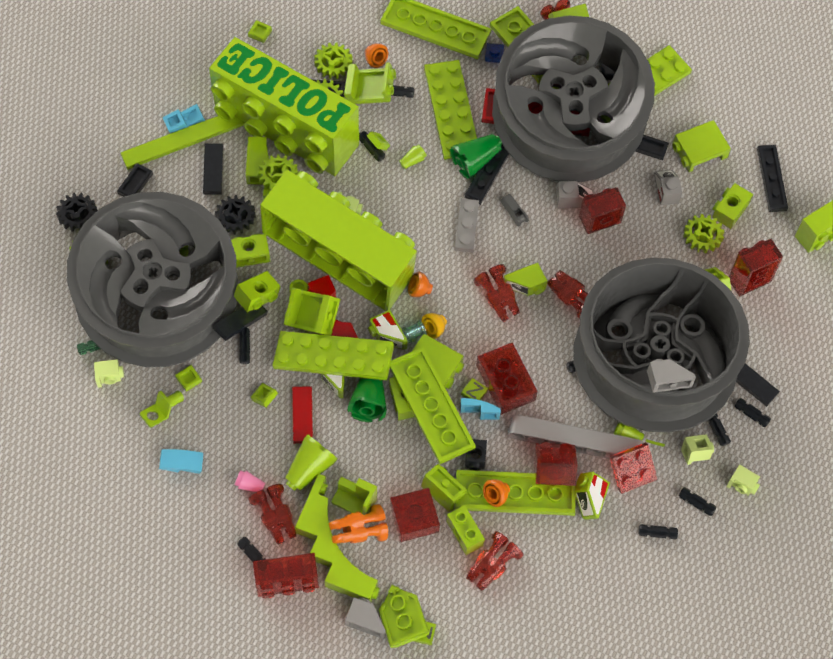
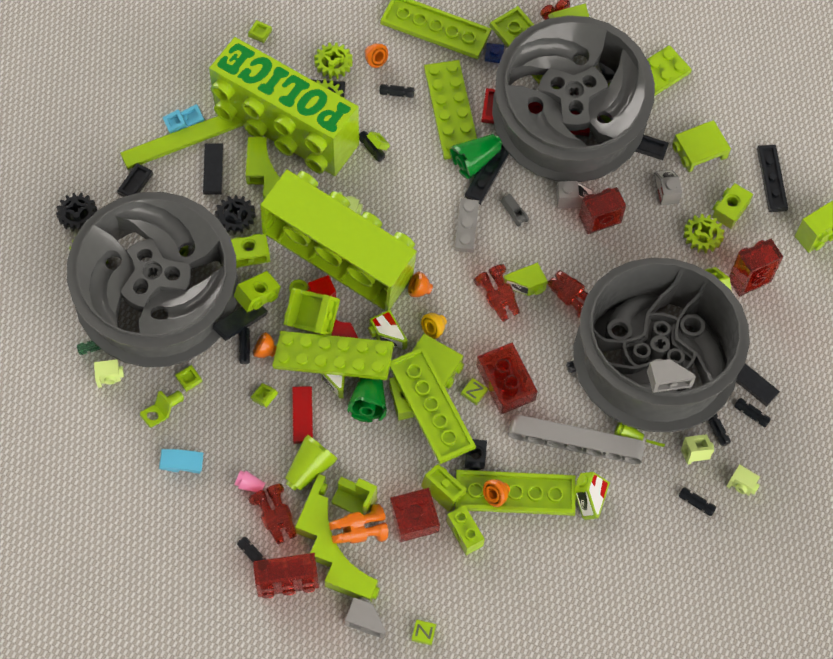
(264, 346): none -> orange brick
(276, 168): lime gear -> none
(369, 84): lime panel -> none
(402, 617): lime tile -> none
(413, 156): lime cone -> none
(414, 331): clear light blue bush -> none
(487, 410): medium azure slope -> none
(489, 565): clear red piece -> none
(555, 464): clear red brick -> none
(633, 468): clear red plate -> none
(658, 531): black axle -> none

